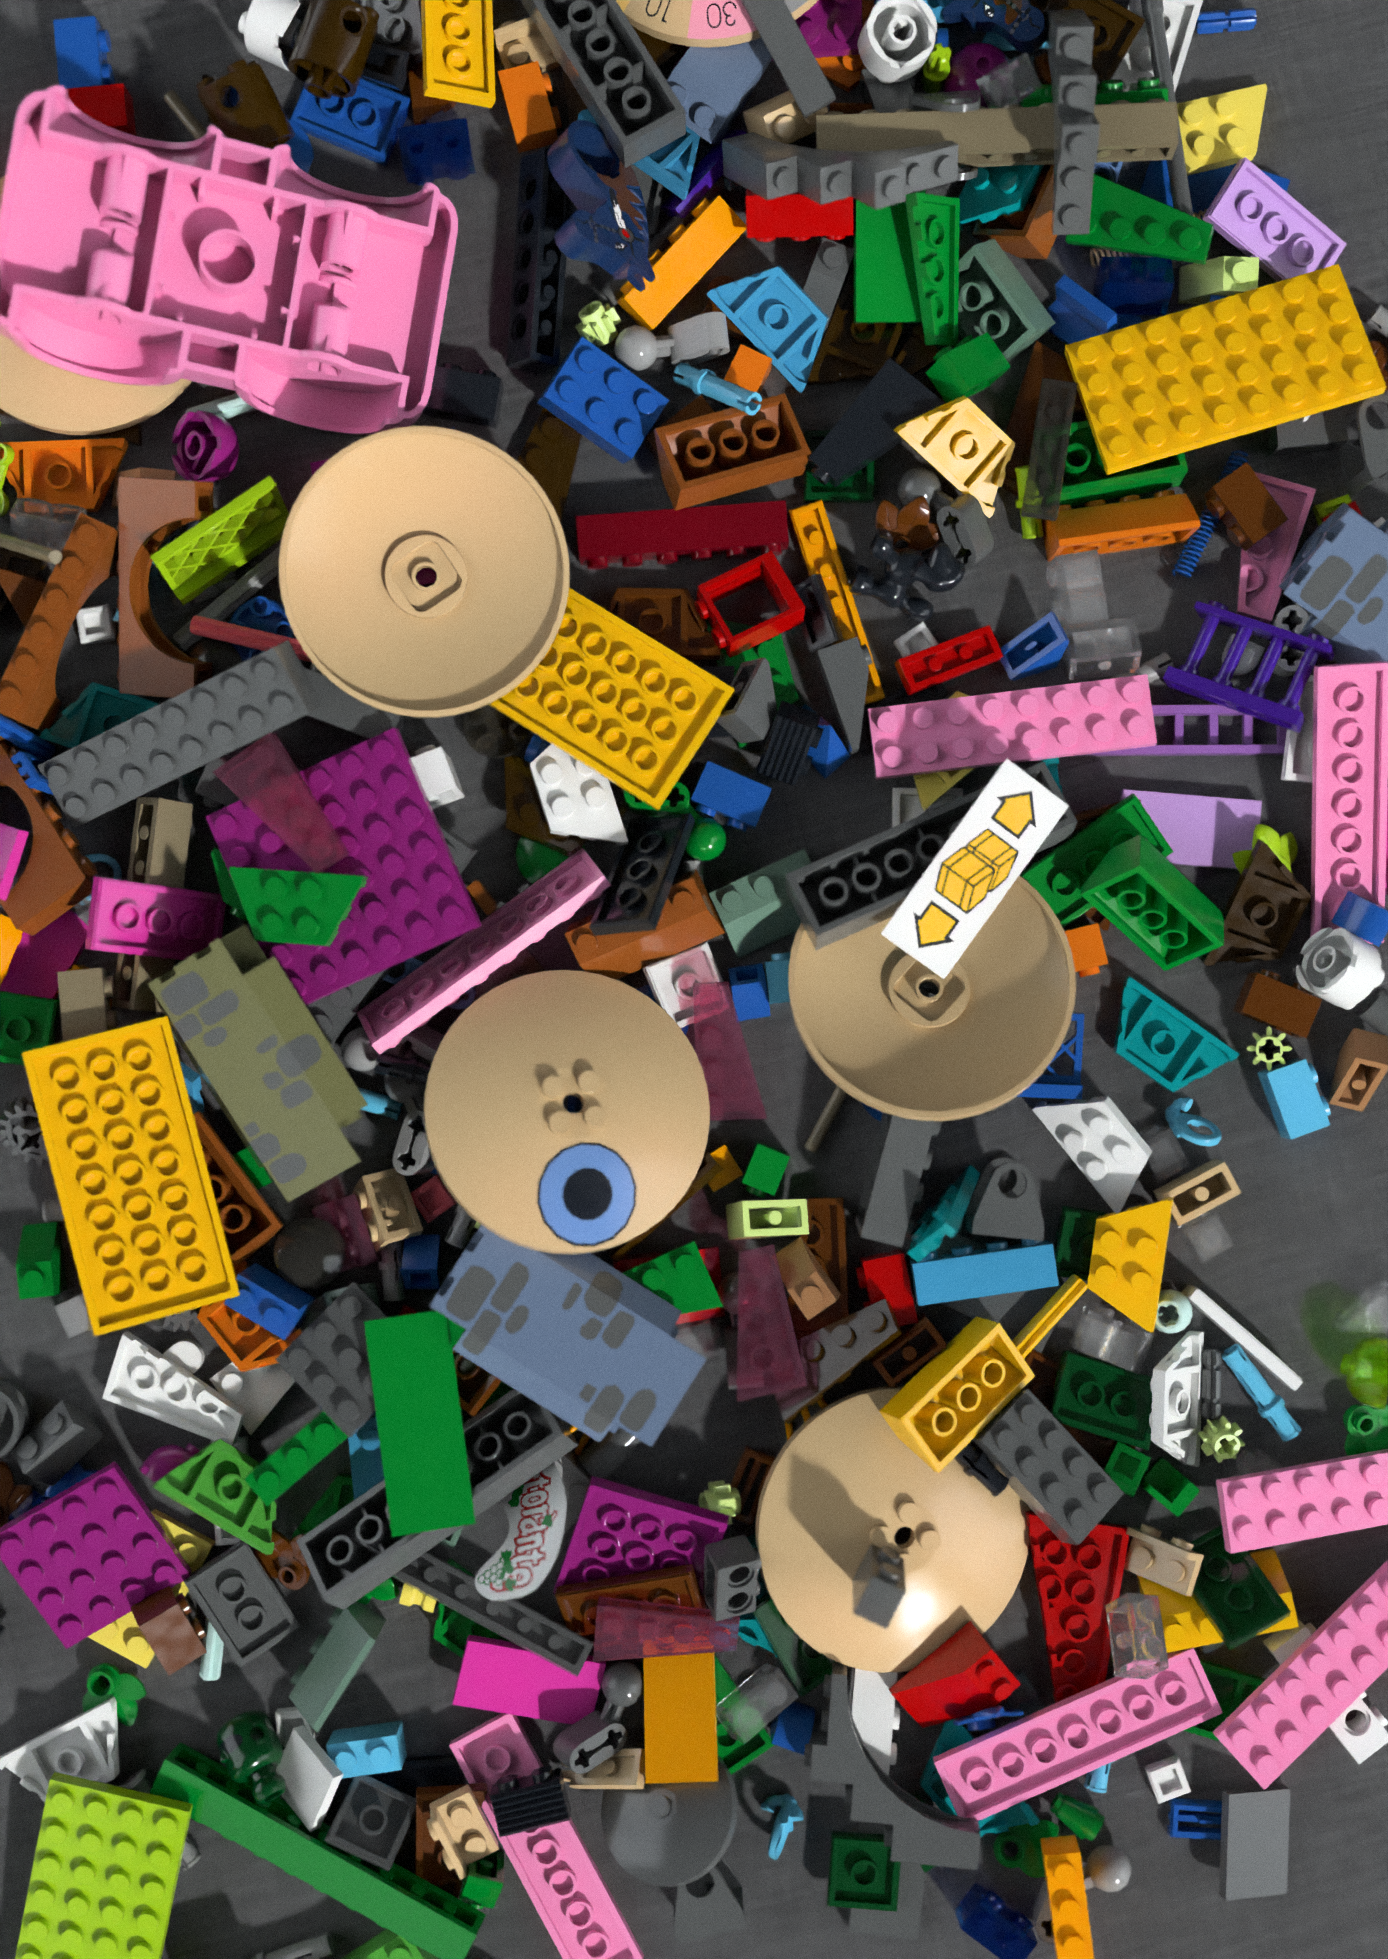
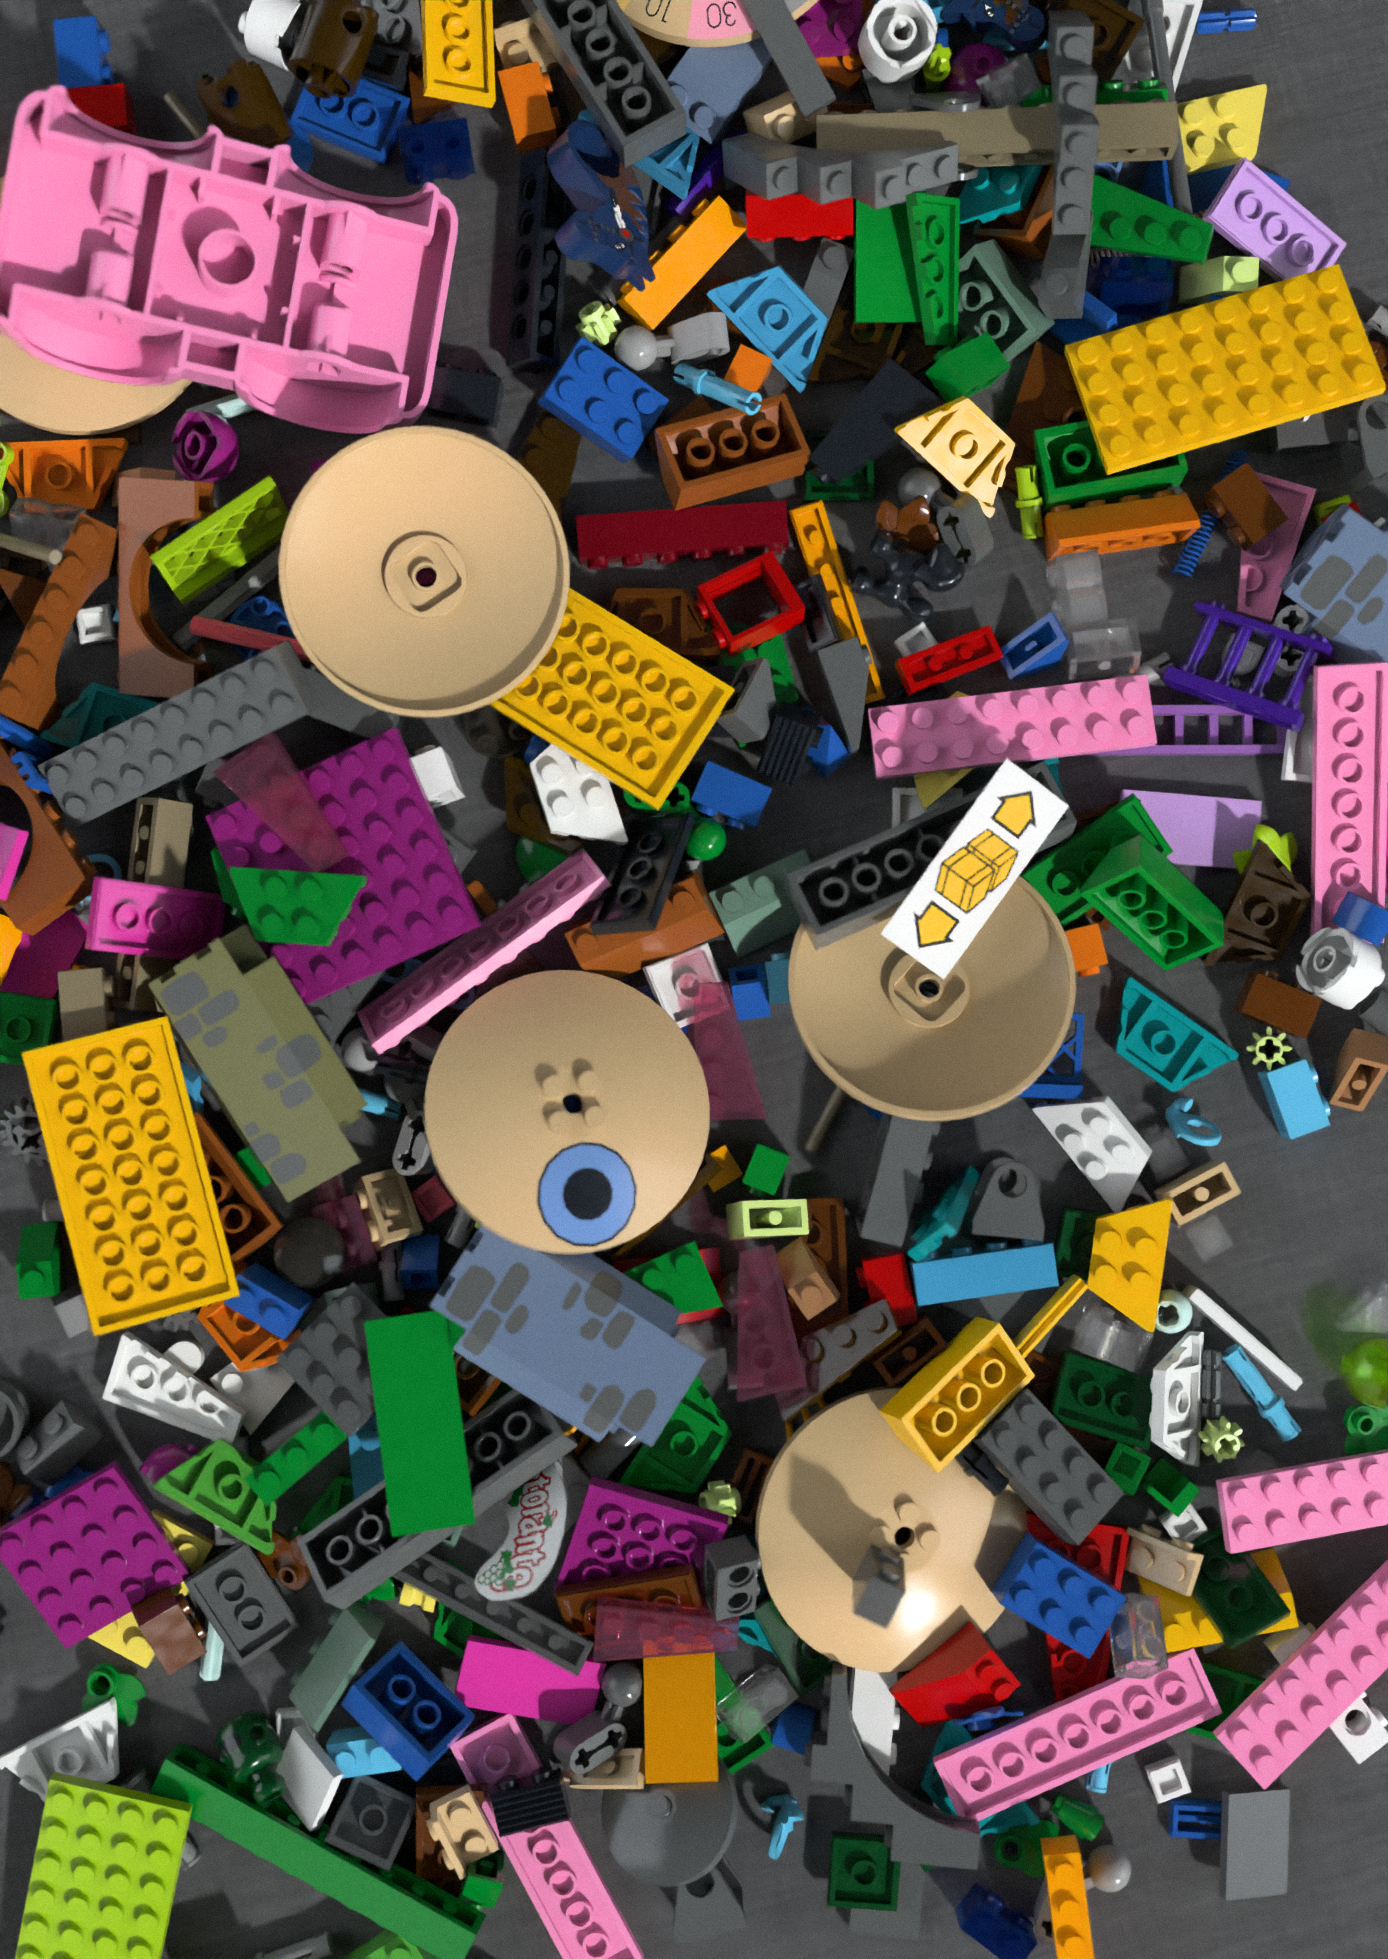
(407, 1710): none -> blue brick
(684, 1447): none -> green wing
(1049, 449): clear smoke tile -> none
(1058, 1594): none -> blue brick
(1065, 275): none -> dark grey slope
(1186, 1526): none -> white tile

